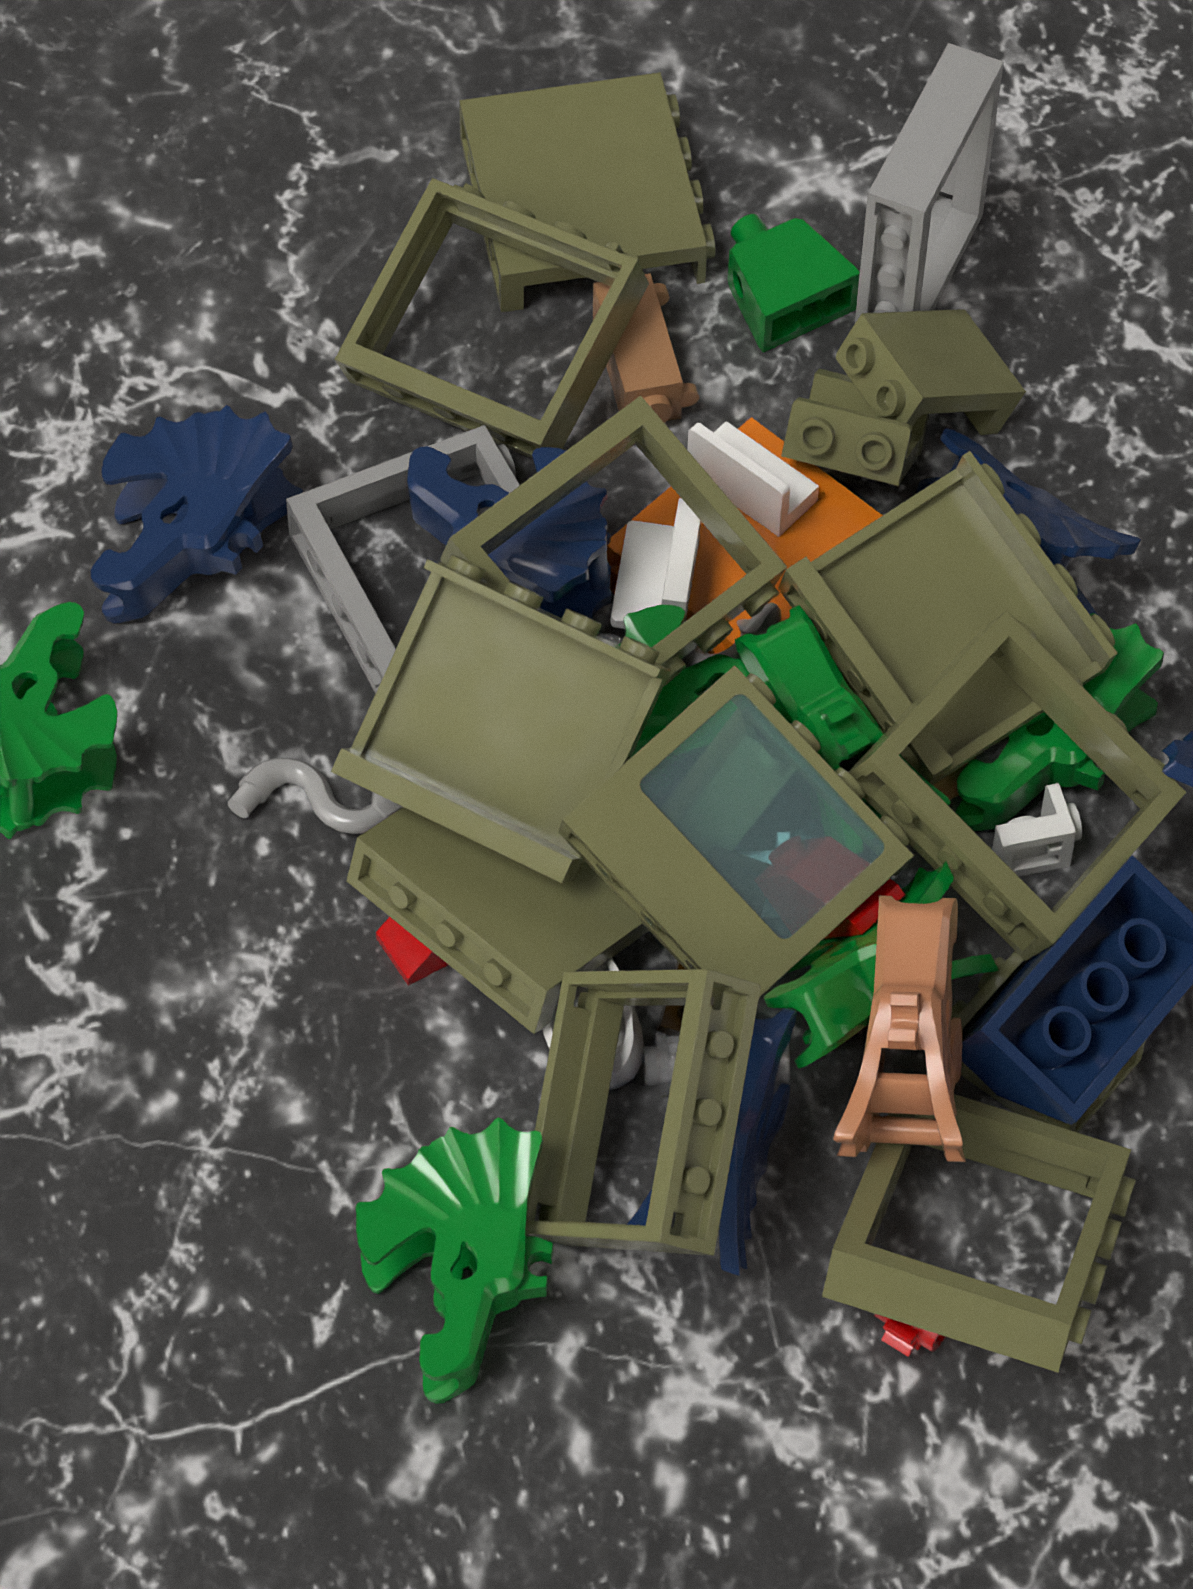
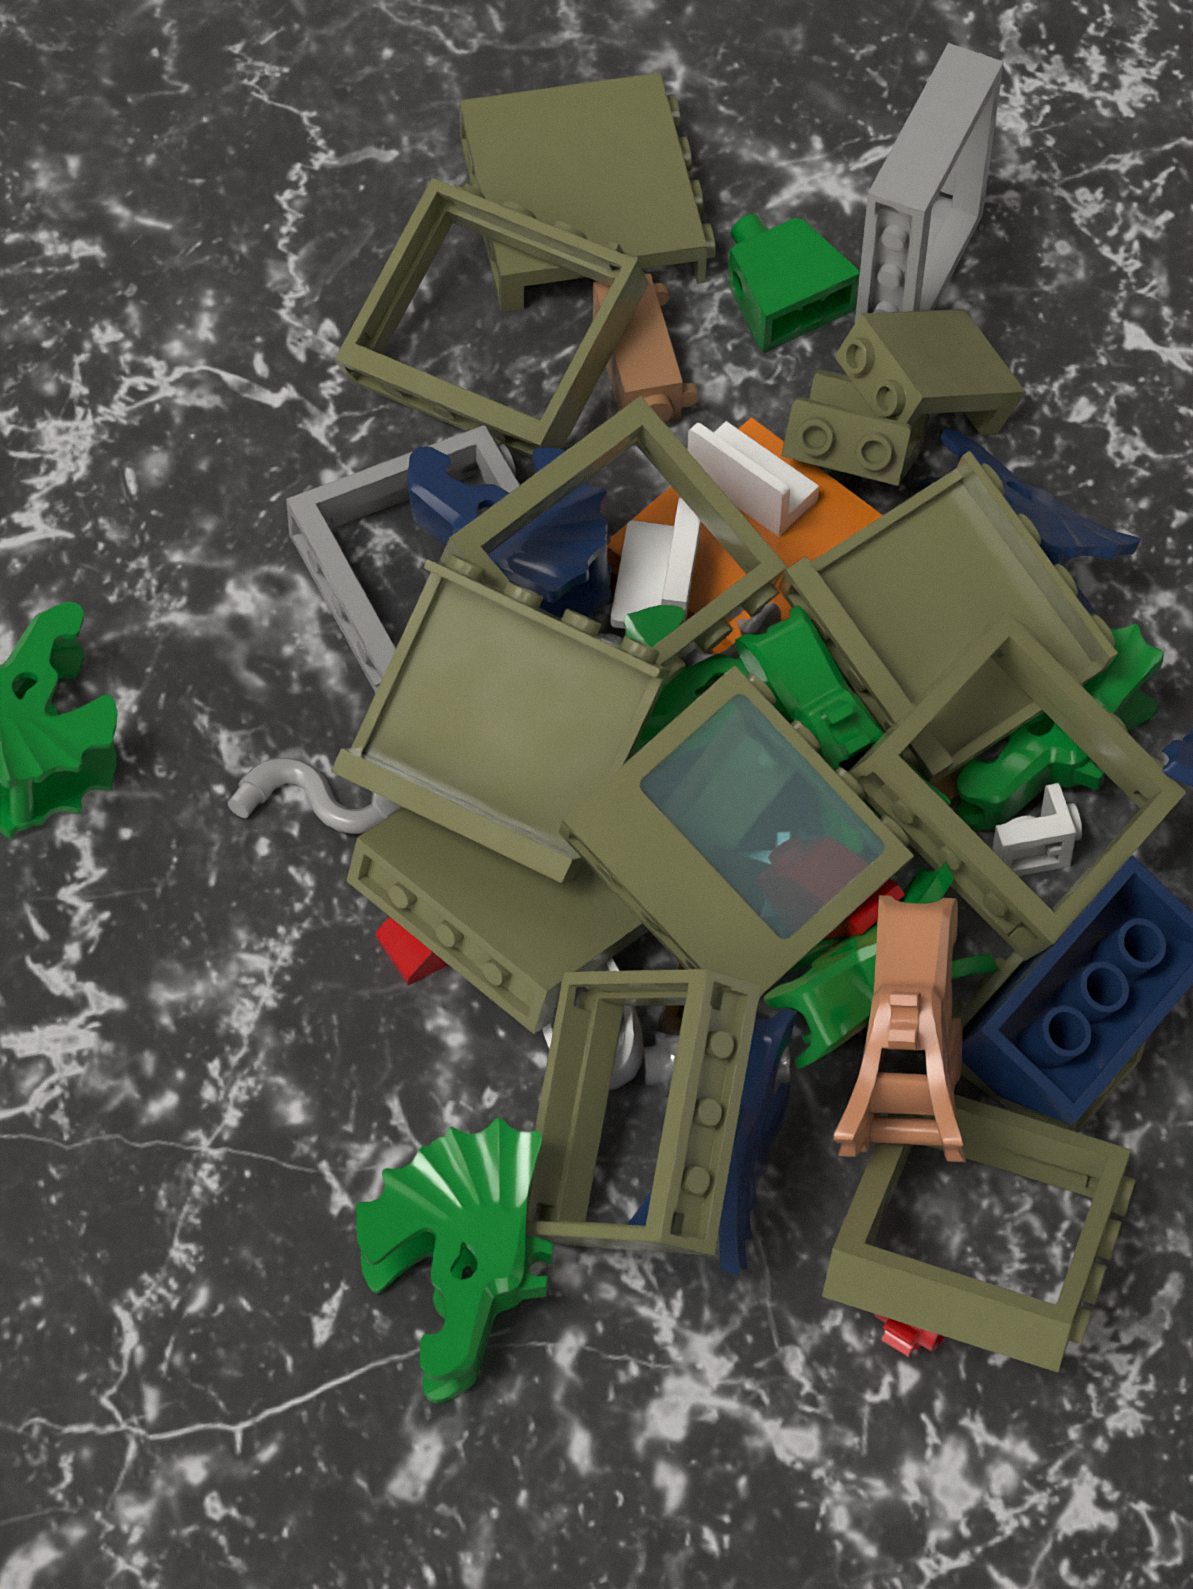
(219, 482): dark blue animal -> none

